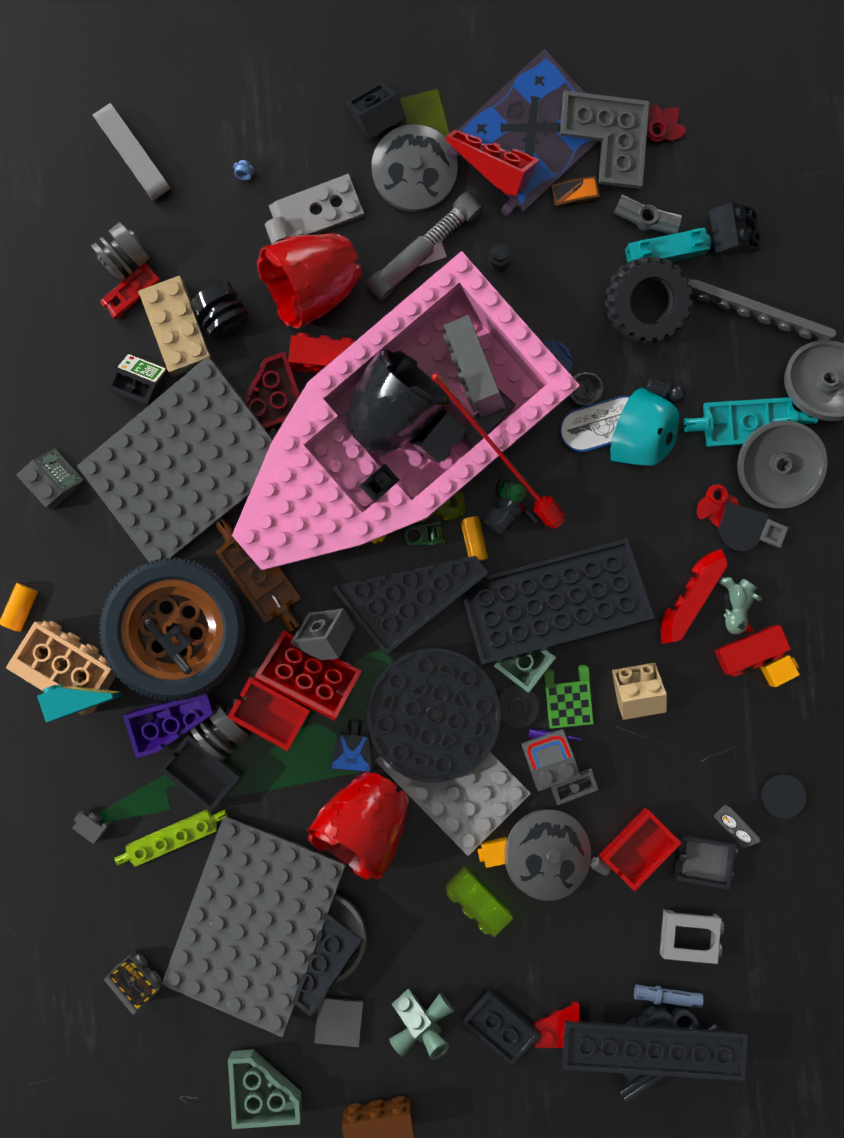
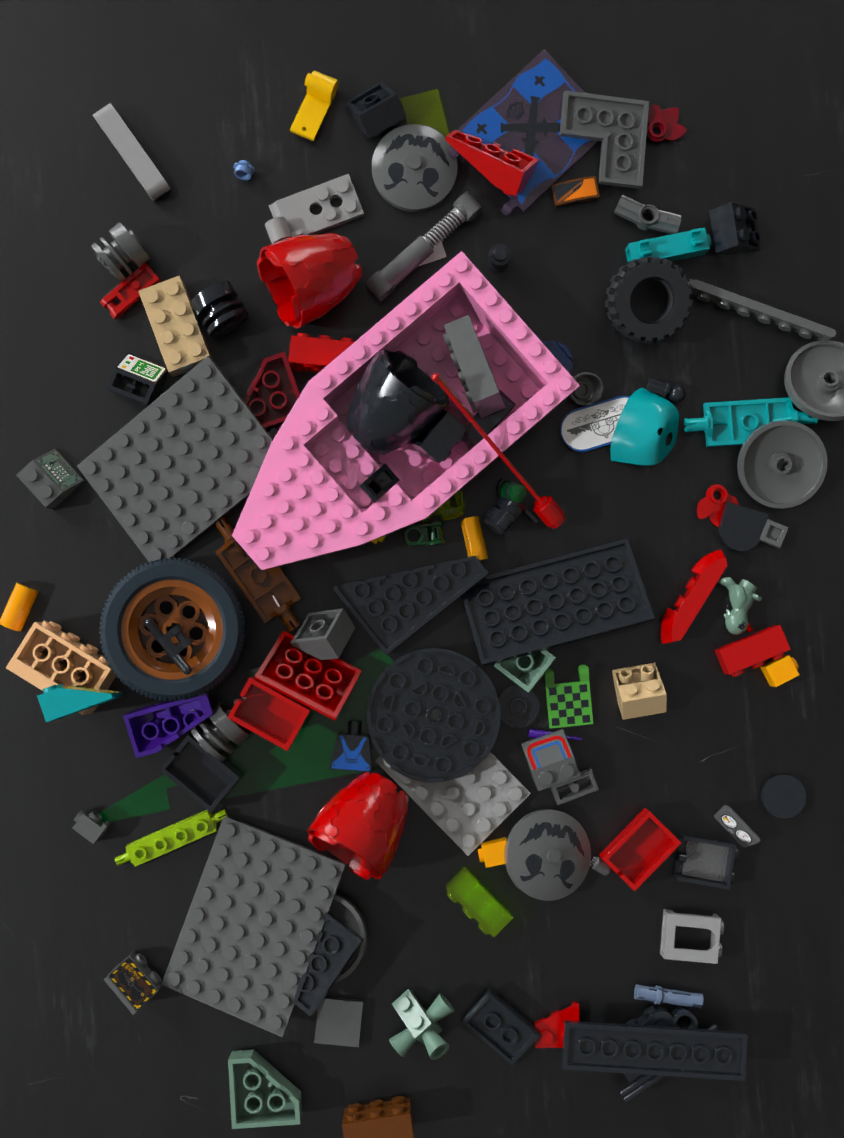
(319, 96): none -> yellow door

